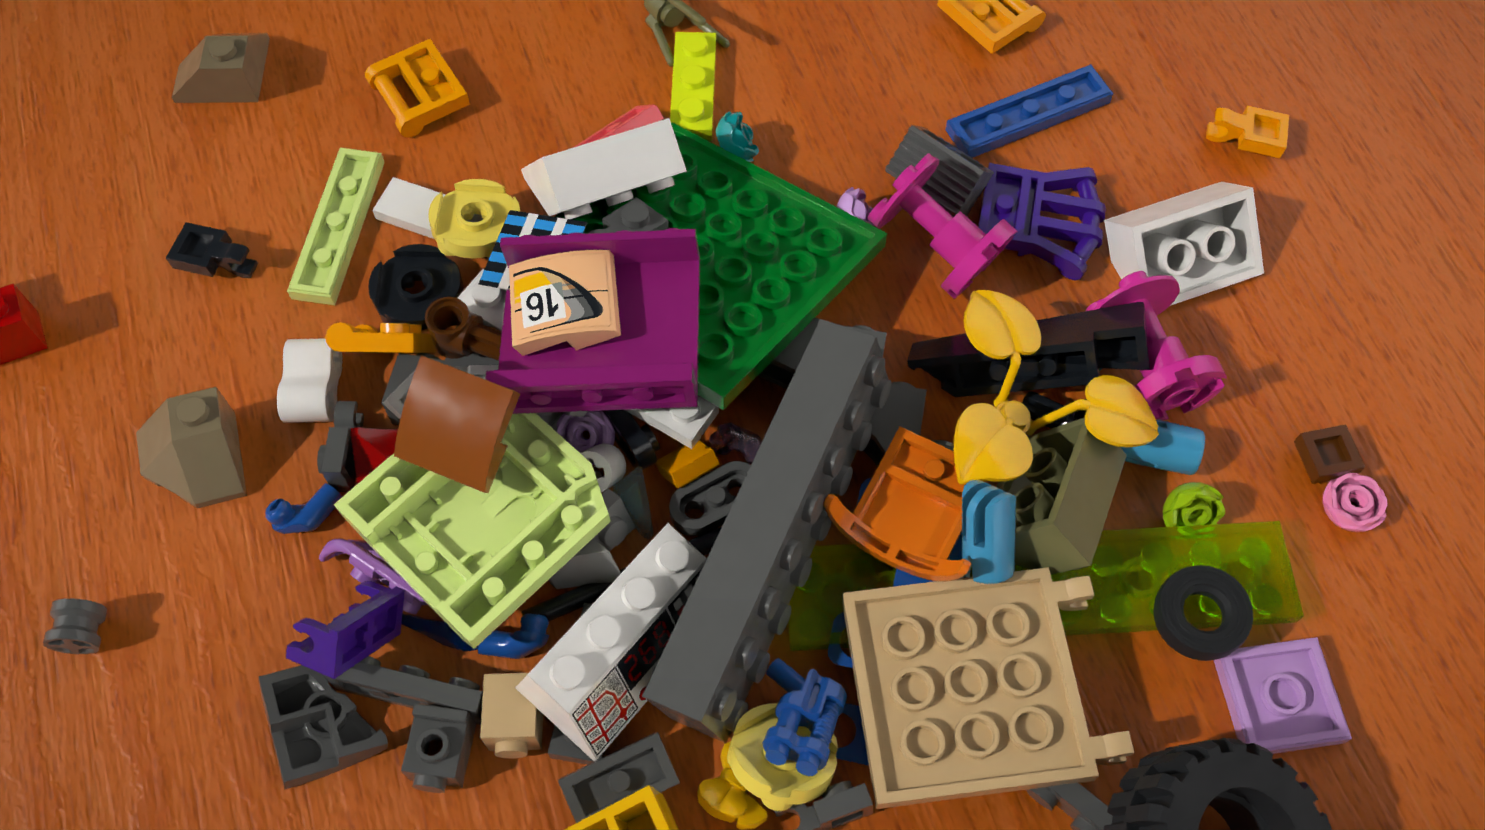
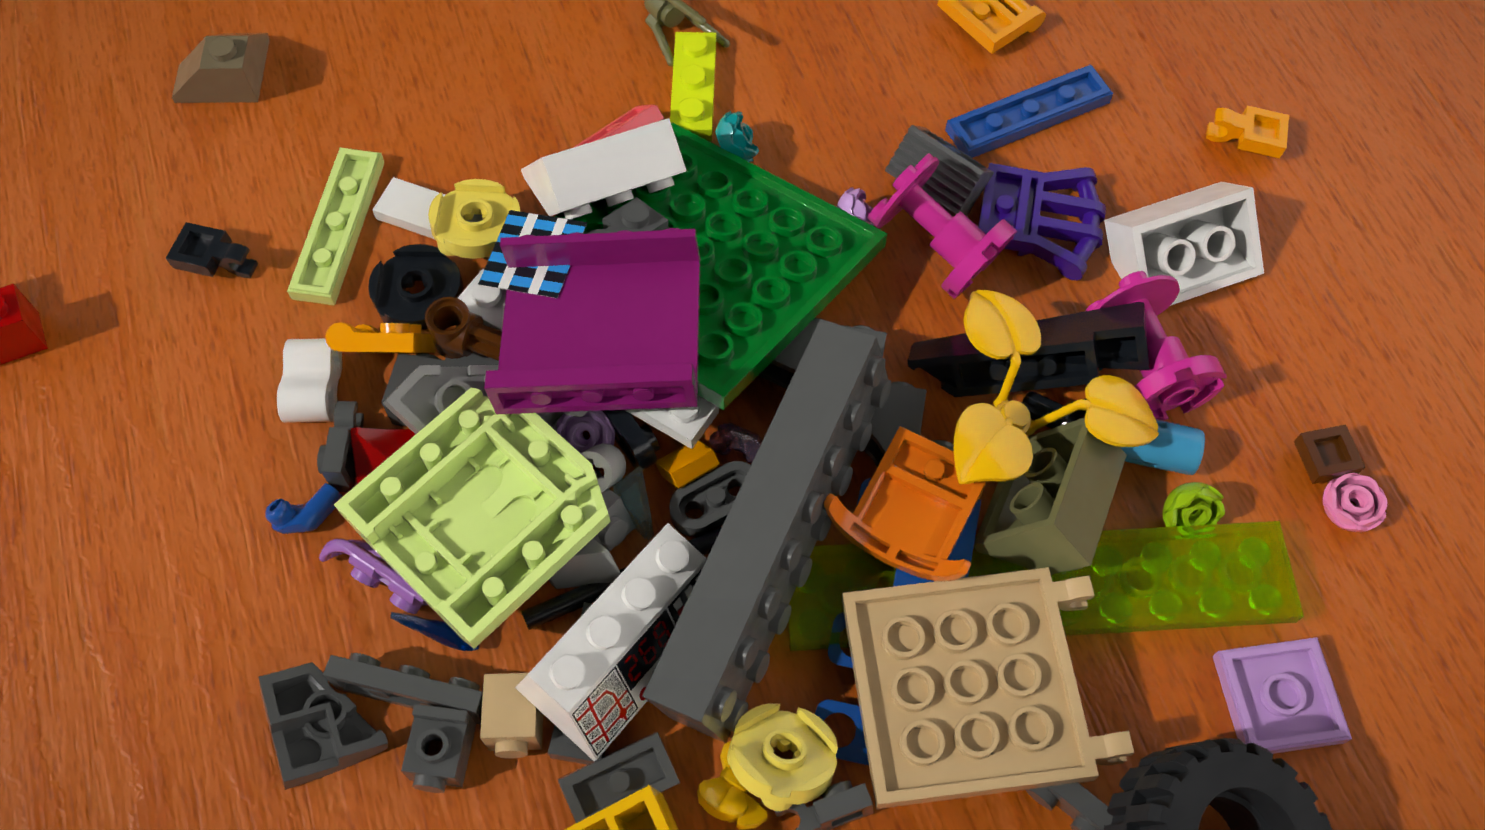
(75, 626): dark grey wheel -> none
(193, 448): dark tan slope -> none
(350, 635): dark purple hinge -> none
(429, 81): light orange plate -> none
(454, 424): dark orange slope -> none
(518, 643): blue arm -> none
(564, 300): light nougat slope -> none
(809, 704): blue piece -> none
(988, 532): dark azure arm -> none
(1220, 587): black tyre -> none

